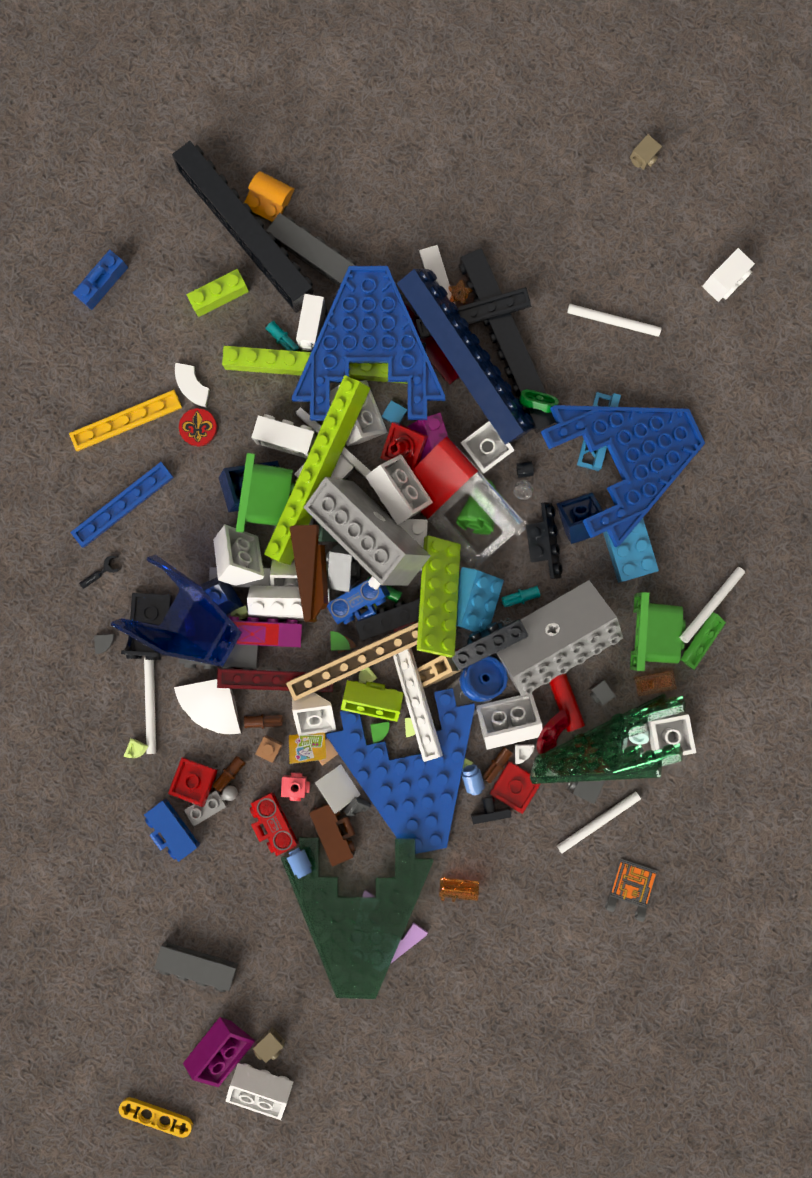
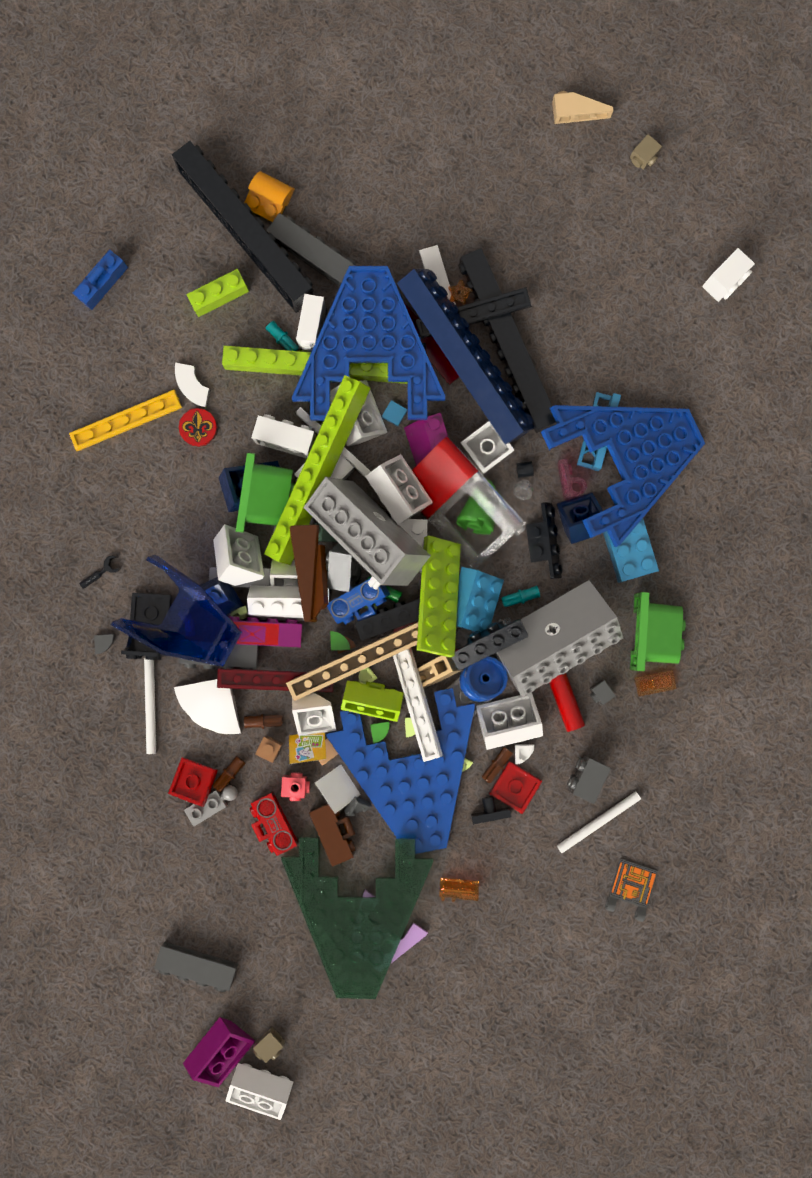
(122, 505): blue plate -> none
(135, 749): yellowish green tile -> none
(154, 1121): yellow beam -> none
(172, 828): blue piece -> none
(299, 862): medium blue brick -> none
(404, 442): red plate -> none
(473, 779): medium blue brick -> none
(537, 400): green plate -> none
(548, 737): dark red tile -> none
(565, 471): none -> clear pink plate
(576, 108): none -> tan slope
(604, 750): clear green wing -> none
(614, 320): white piece -> none
(640, 738): light aqua tile -> none
(672, 730): white brick -> none
(703, 640): bright green plate -> none
(712, 605): white piece -> none

